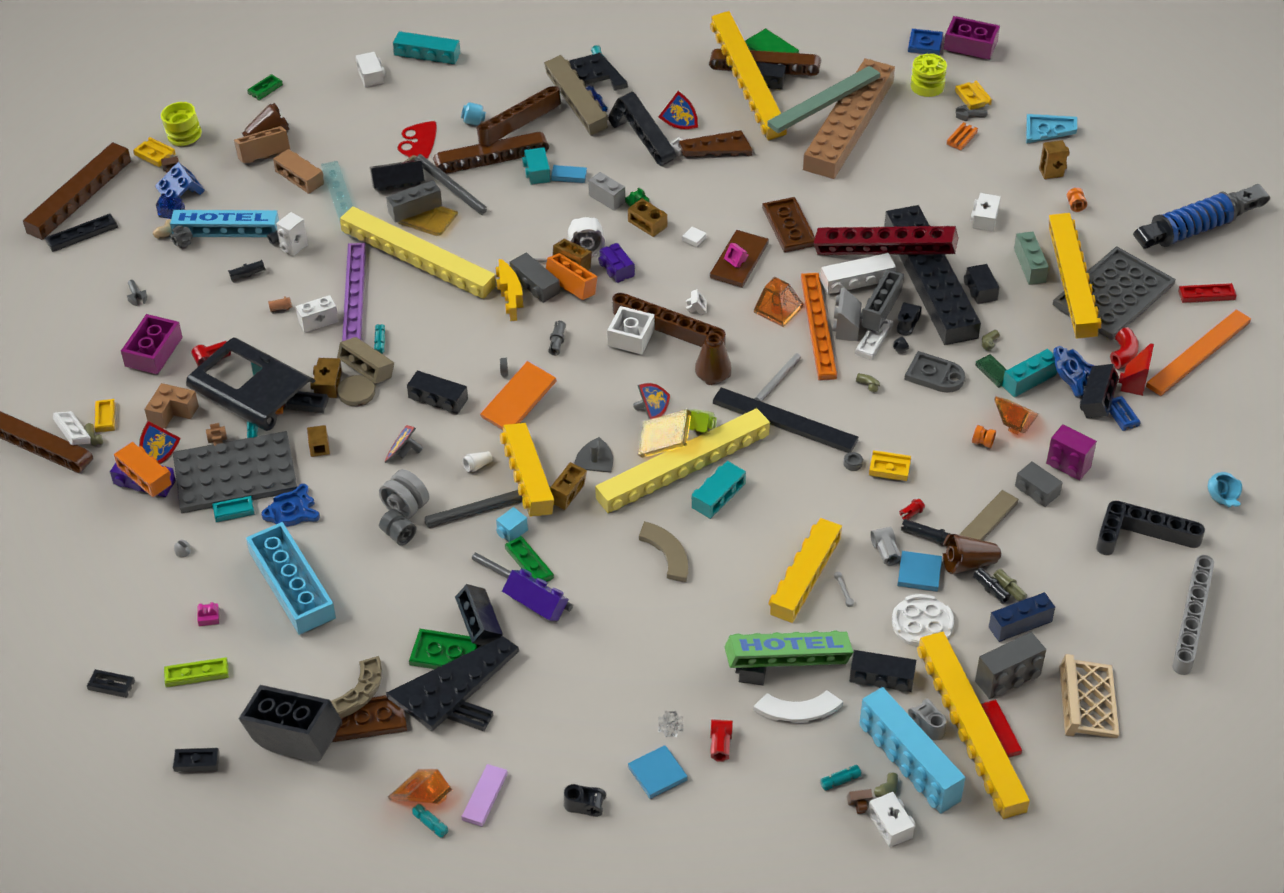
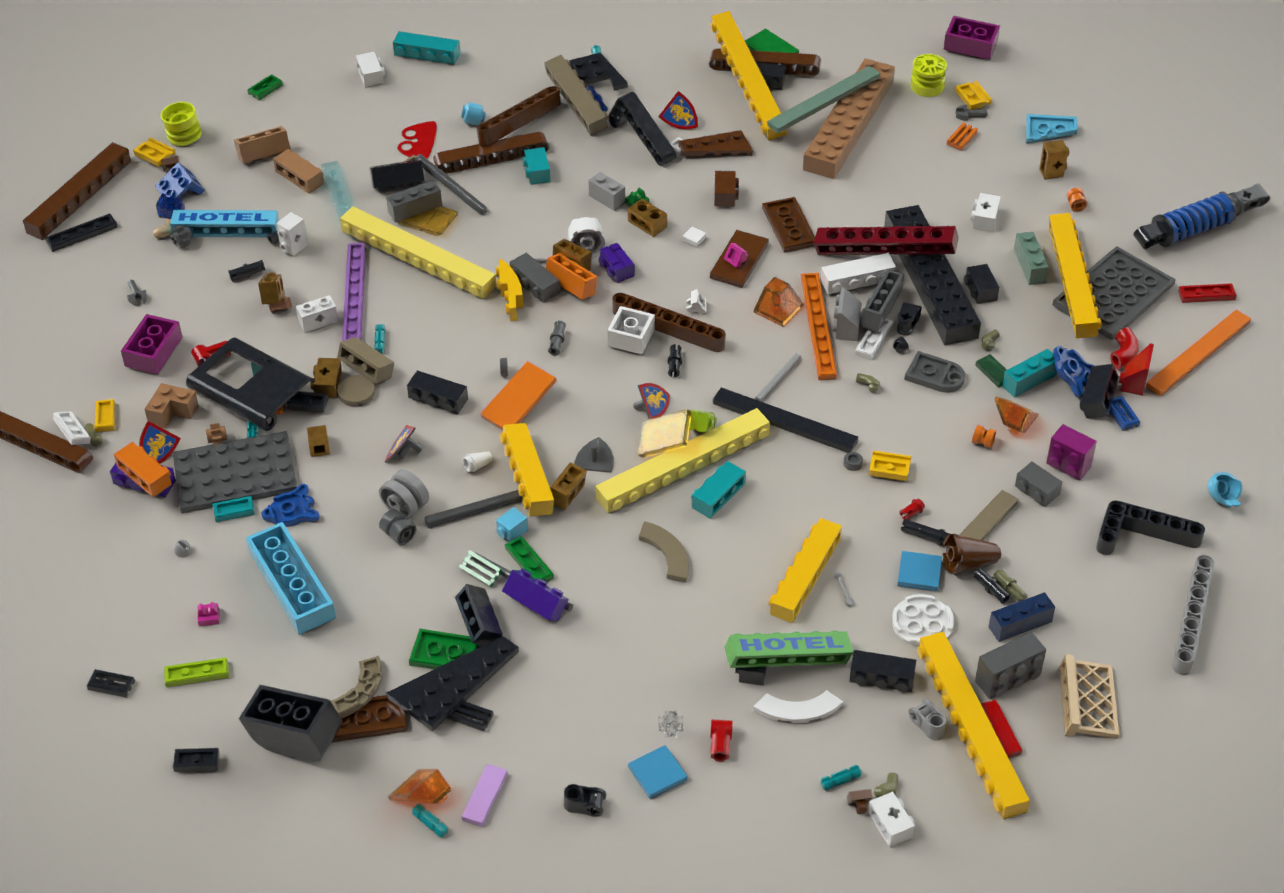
(266, 120): reddish brown cone -> none
(271, 288): none -> pearl gold brick
(468, 560): none -> tile
(569, 174): dark azure tile -> none
(674, 360): none -> black pin
(713, 360): reddish brown cone -> none
(725, 189): none -> reddish brown brick
(885, 542): light grey piece -> none
(911, 750): medium azure brick -> none
(925, 41): blue tile -> none

